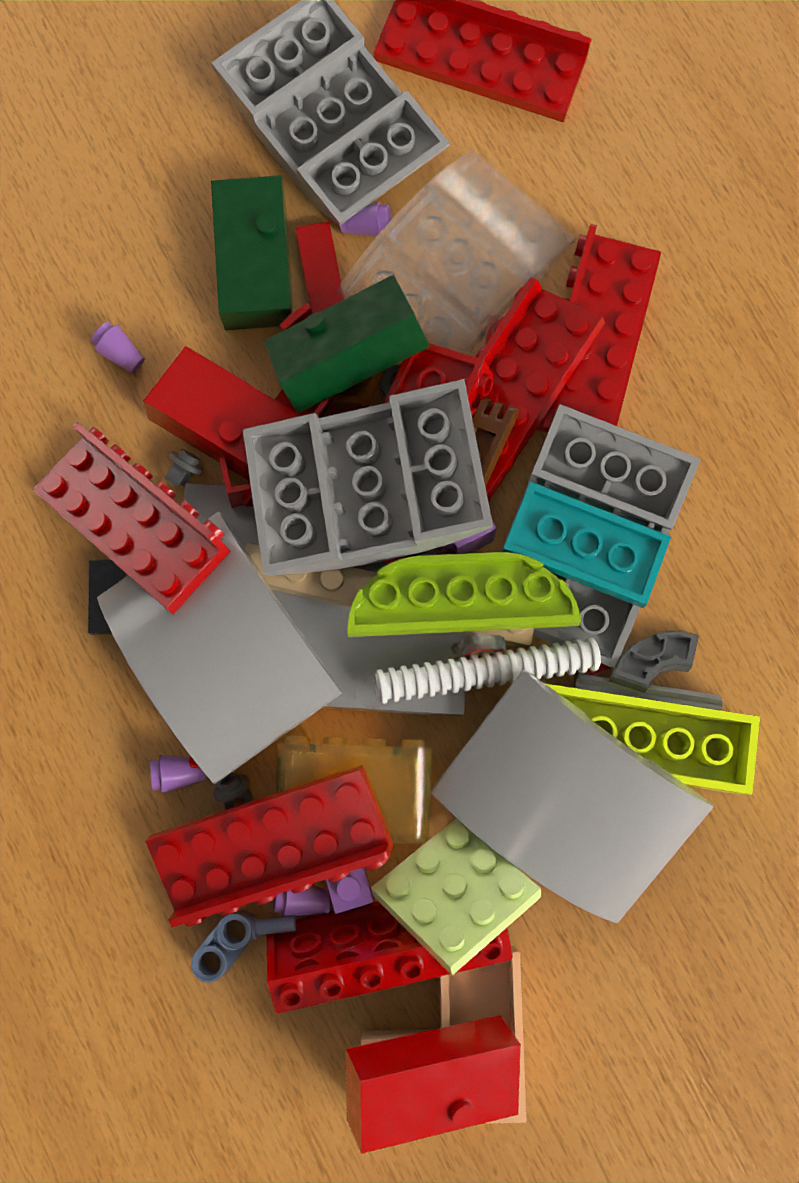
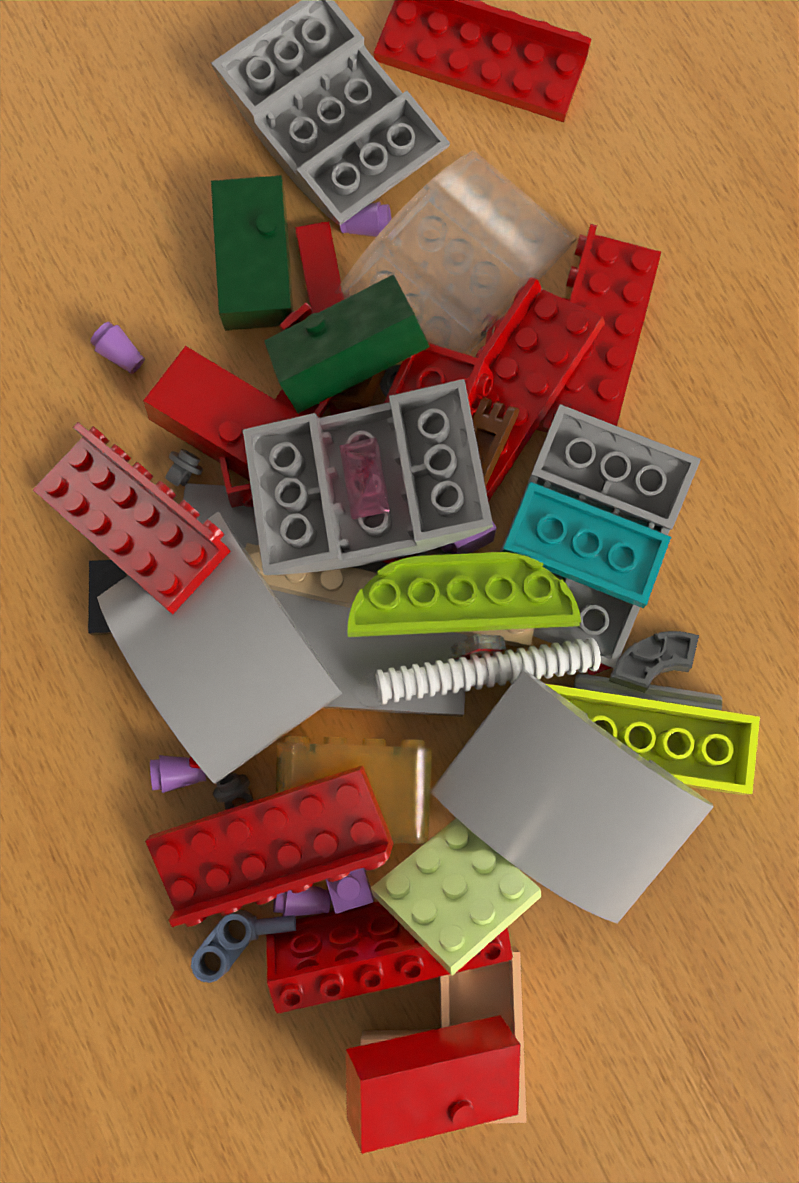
(364, 478): none -> clear pink slope

